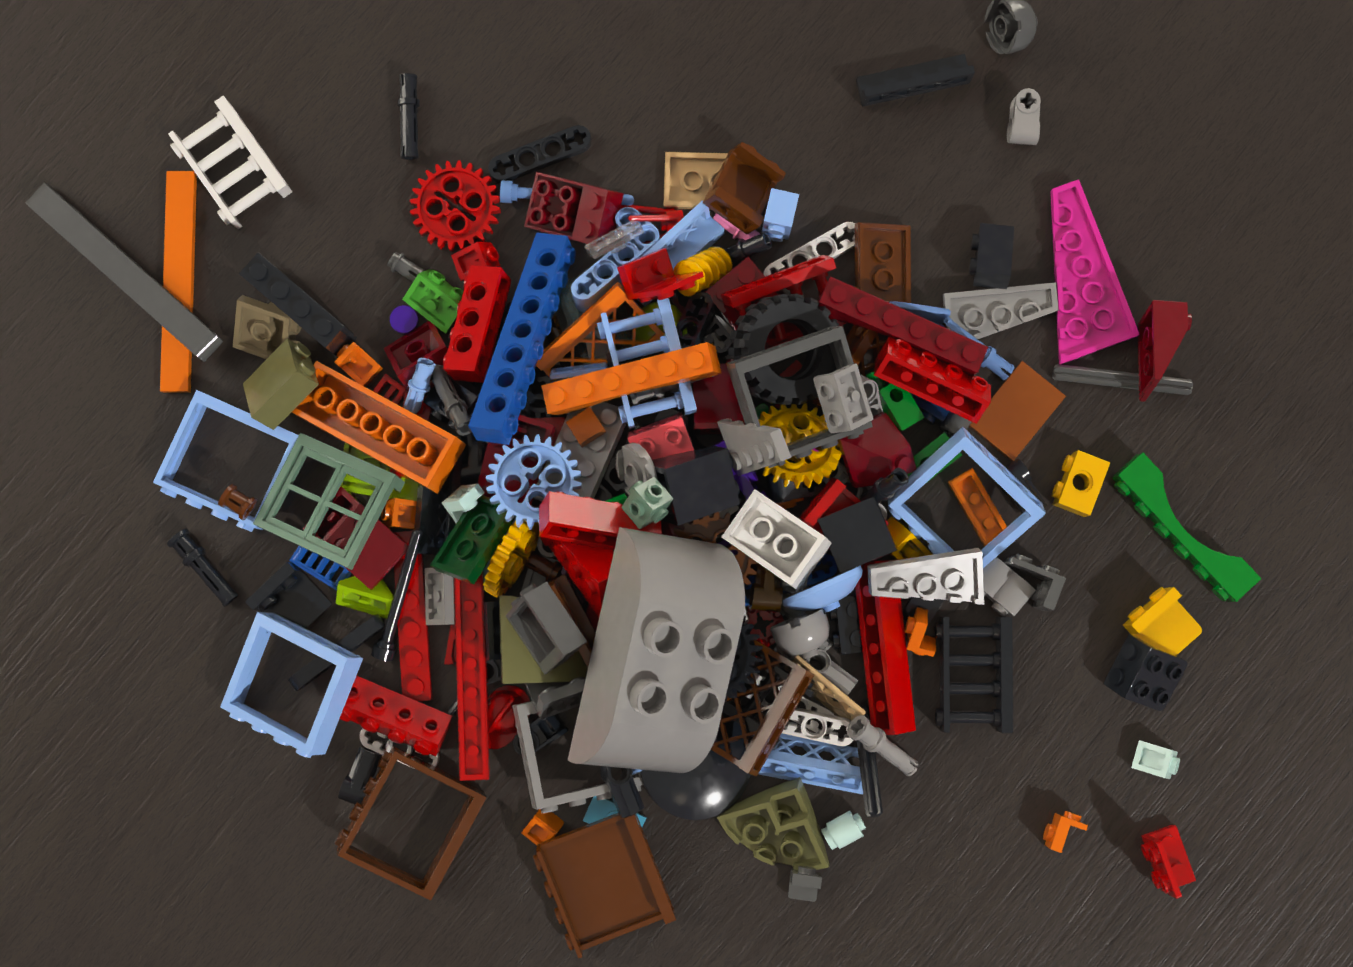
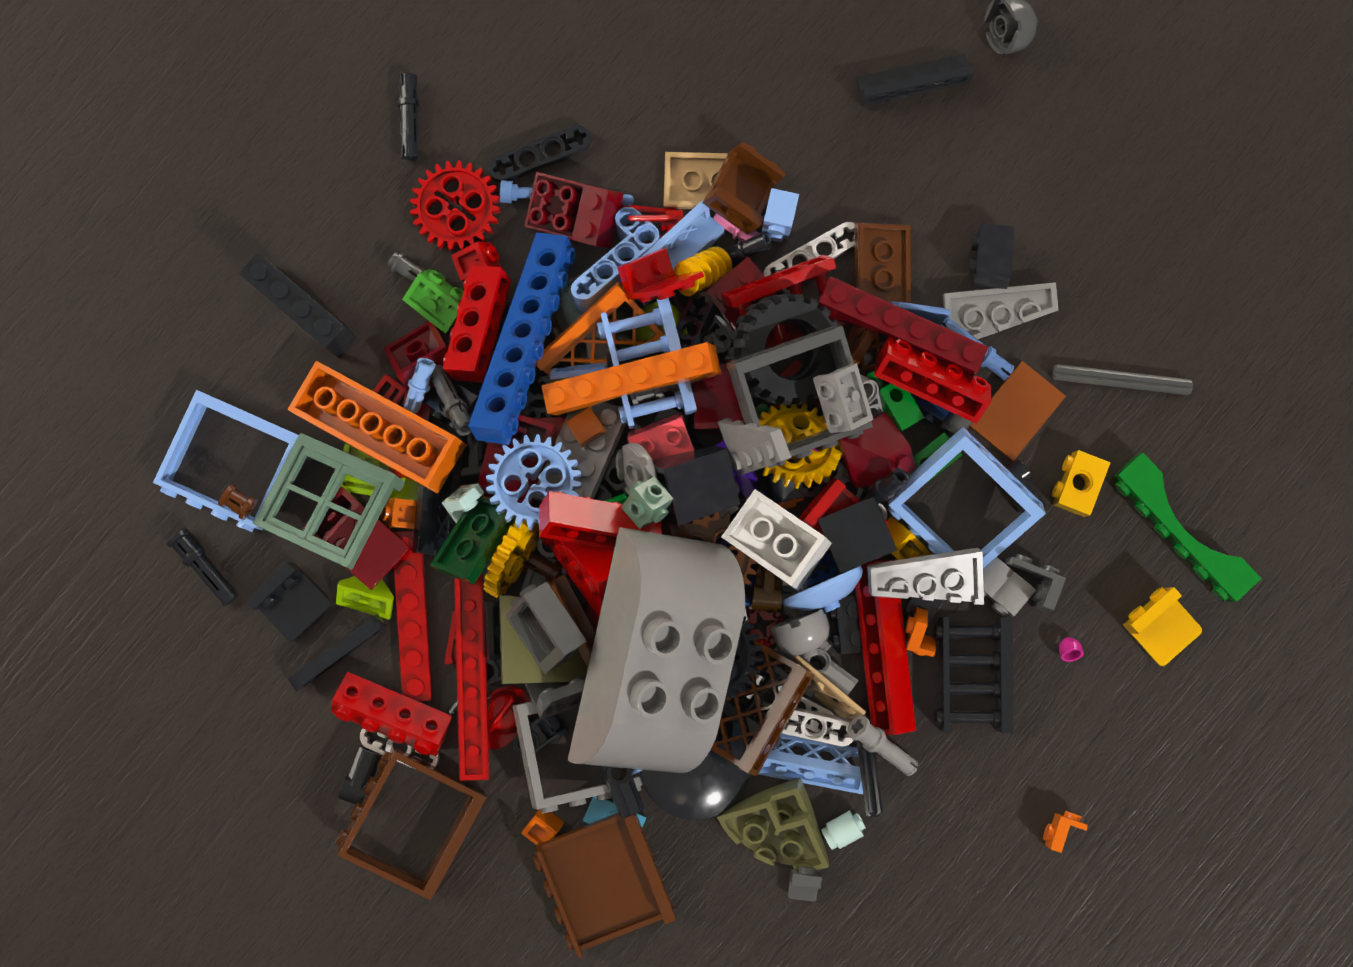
(124, 272): dark grey beam -> none
(178, 274): orange tile -> none
(242, 139): white fence -> none
(261, 327): dark tan plate -> none
(280, 383): olive brick -> none
(317, 573): blue slope -> none
(333, 702): light blue window -> none
(357, 364): orange bracket -> none
(384, 648): black piece -> none
(404, 319): dark purple tile -> none
(439, 598): light grey bracket -> none
(614, 240): clear plate -> none
(977, 506): orange tile -> none
(1023, 122): light grey piece -> none
(1070, 649): none -> dark pink hinge
(1089, 295): dark pink wing -> none
(1145, 674): black bracket -> none
(1155, 760): light aqua bracket -> none
(1160, 336): dark red slope -> none
(1168, 860): red bracket -> none

